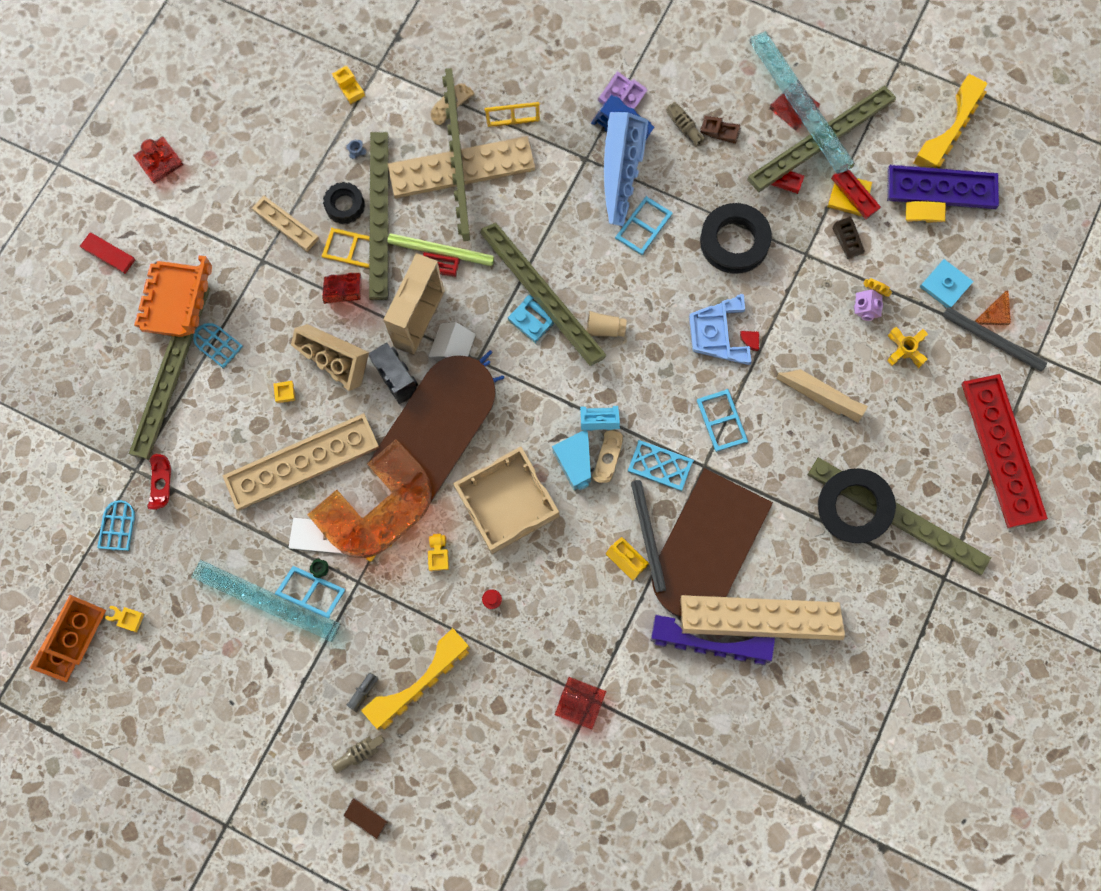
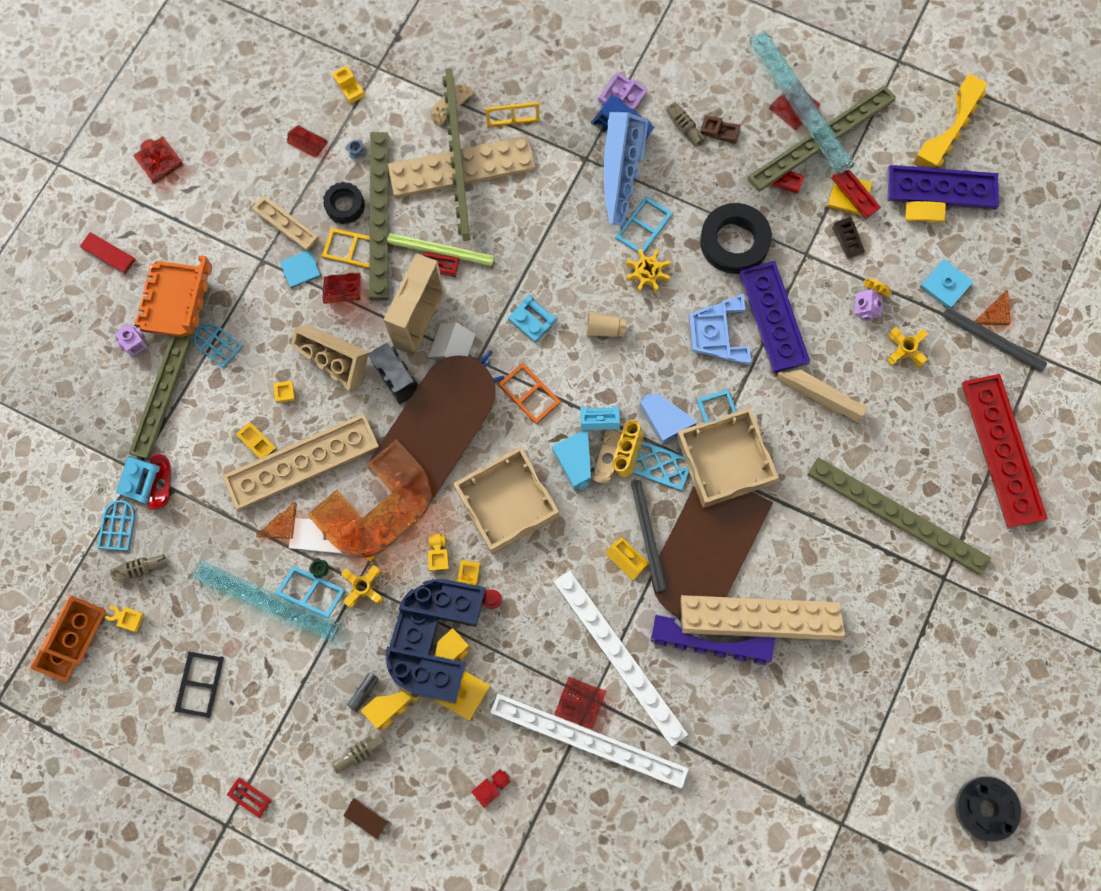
(131, 339): none -> lavender brick
(132, 478): none -> medium azure plate
(137, 567): none -> dark tan hinge
(184, 681): none -> black window
(255, 440): none -> yellow slope
(259, 814): none -> red tile
(281, 526): none -> clear orange tile
(300, 268): none -> medium azure piece
(306, 141): none -> clear red slope
(372, 574): none -> yellow pin
(411, 643): none -> dark blue plate
(468, 572): none -> yellow slope
(469, 697): none -> yellow plate
(487, 791): none -> red plate
(531, 391): none -> orange window
(543, 294): olive plate -> none
(589, 741): none -> white plate
(621, 659): none -> white plate
(626, 440): none -> yellow beam
(652, 266): none -> yellow gear
(664, 417): none -> light blue slope
(726, 457): none -> tan tile
(751, 339): red tile -> none
(774, 317): none -> dark purple plate
(884, 499): black tyre -> none
(1000, 823): none -> black piece

